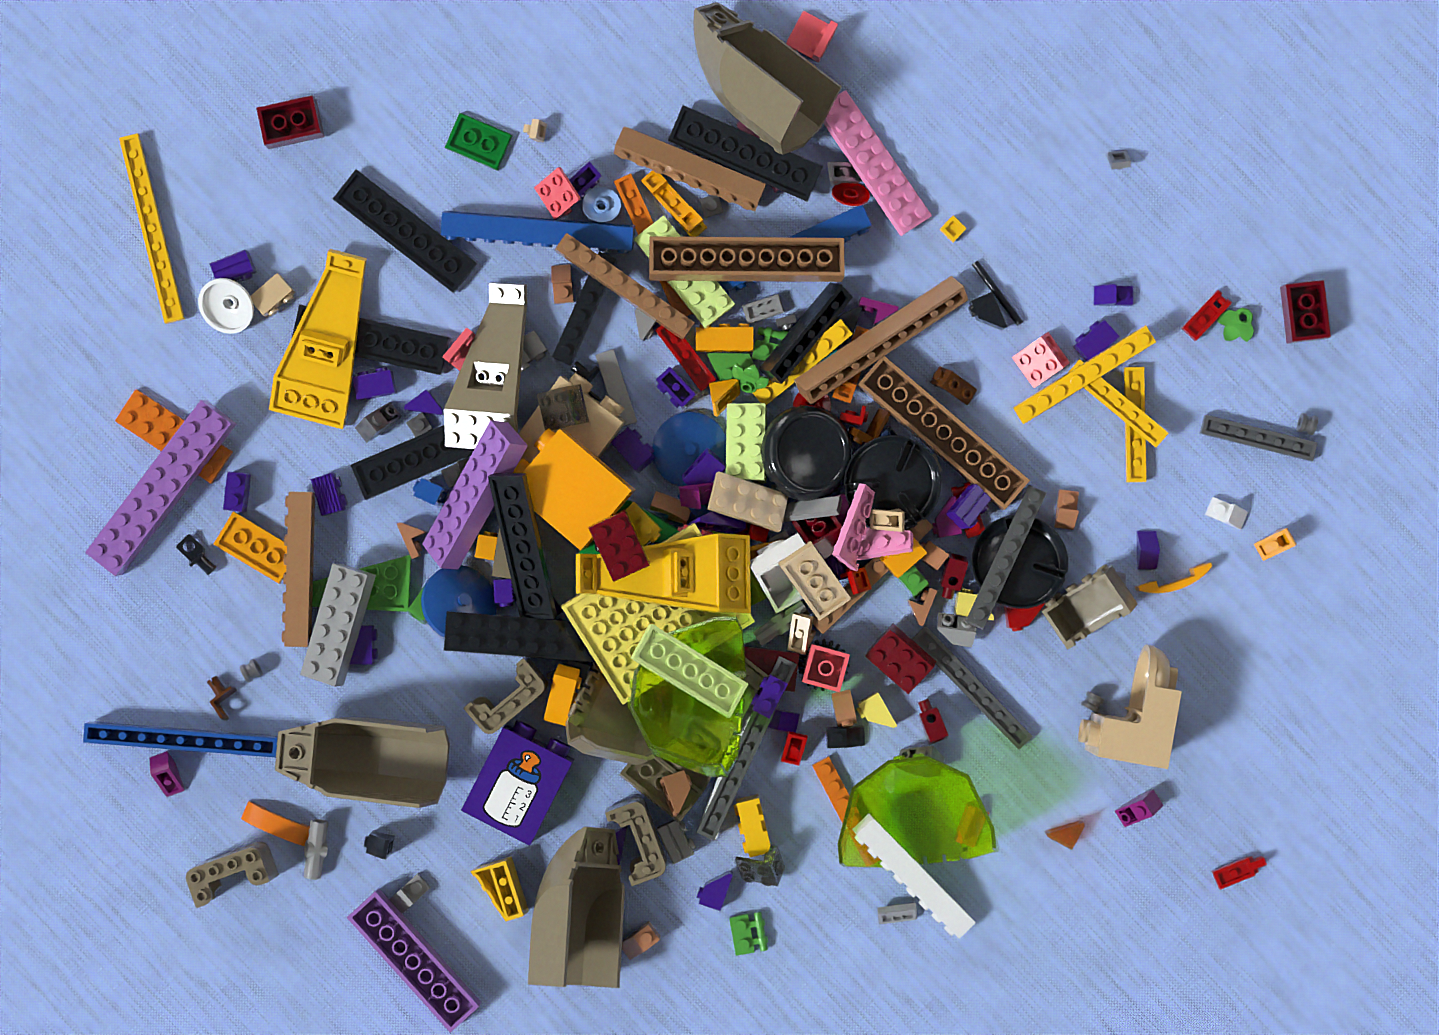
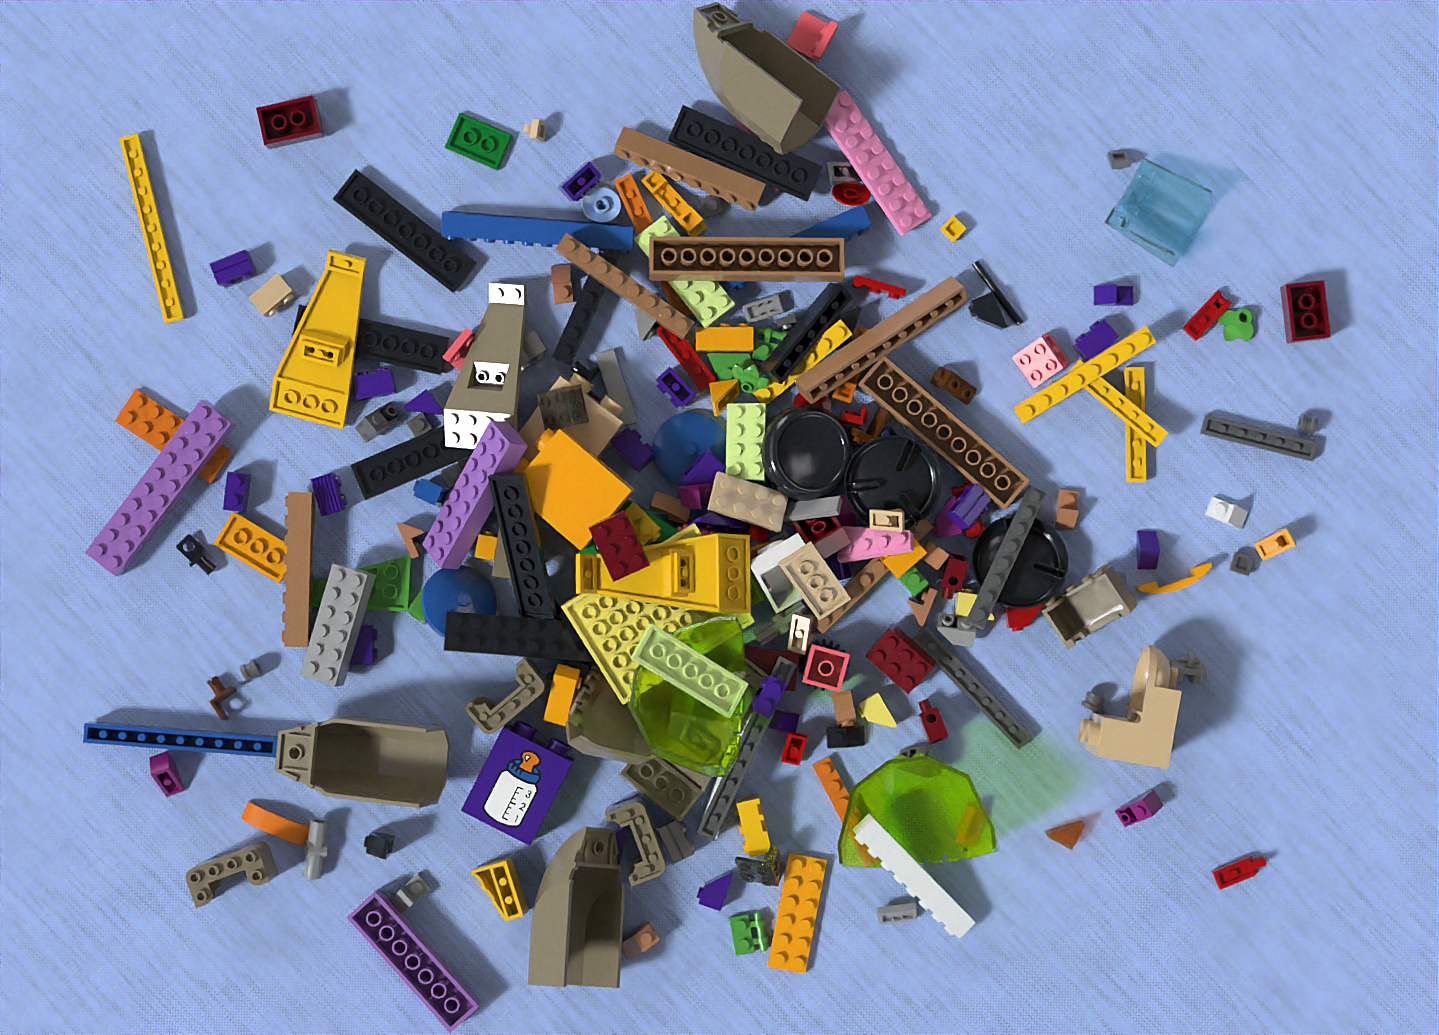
(219, 311): white dish -> none
(504, 592): dark purple brick -> none
(557, 193): coral bracket -> none
(676, 790): nougat slope -> none
(797, 913): none -> light orange plate
(854, 527): bright pink wing -> none
(858, 580): red bracket -> none
(876, 287): none -> red plate
(883, 309): magenta slope -> none
(1161, 211): none -> clear light blue windscreen
(1189, 666): none -> light grey hips
(1241, 563): none -> flat silver plate

